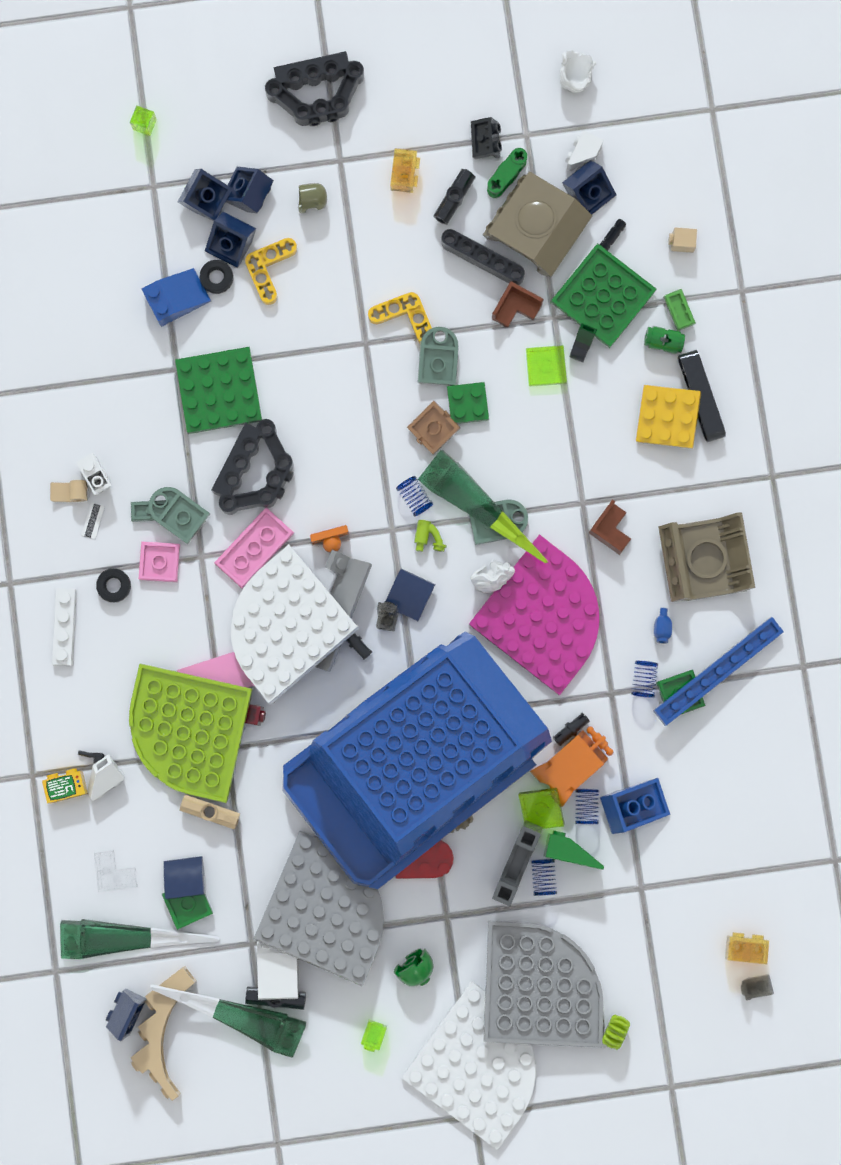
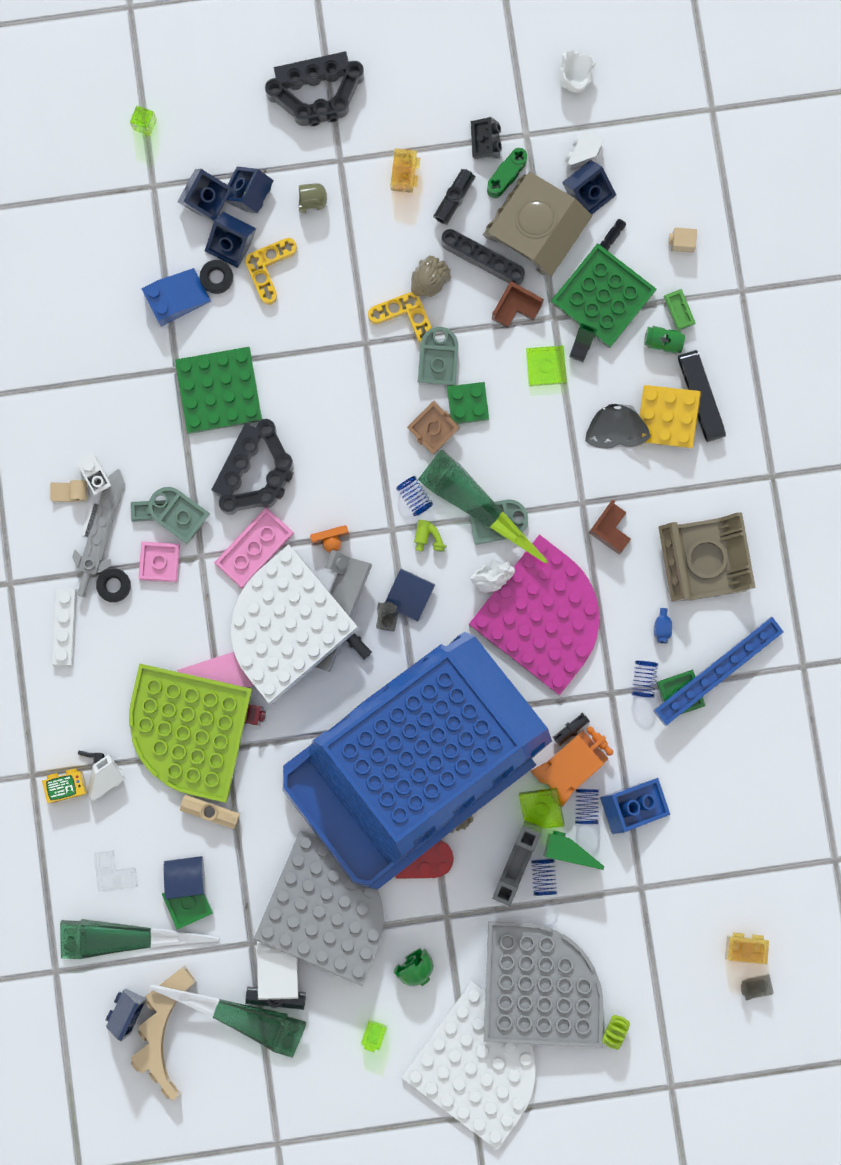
(99, 534): none -> light grey sword
(429, 277): none -> dark tan hair
(617, 426): none -> dark grey piece

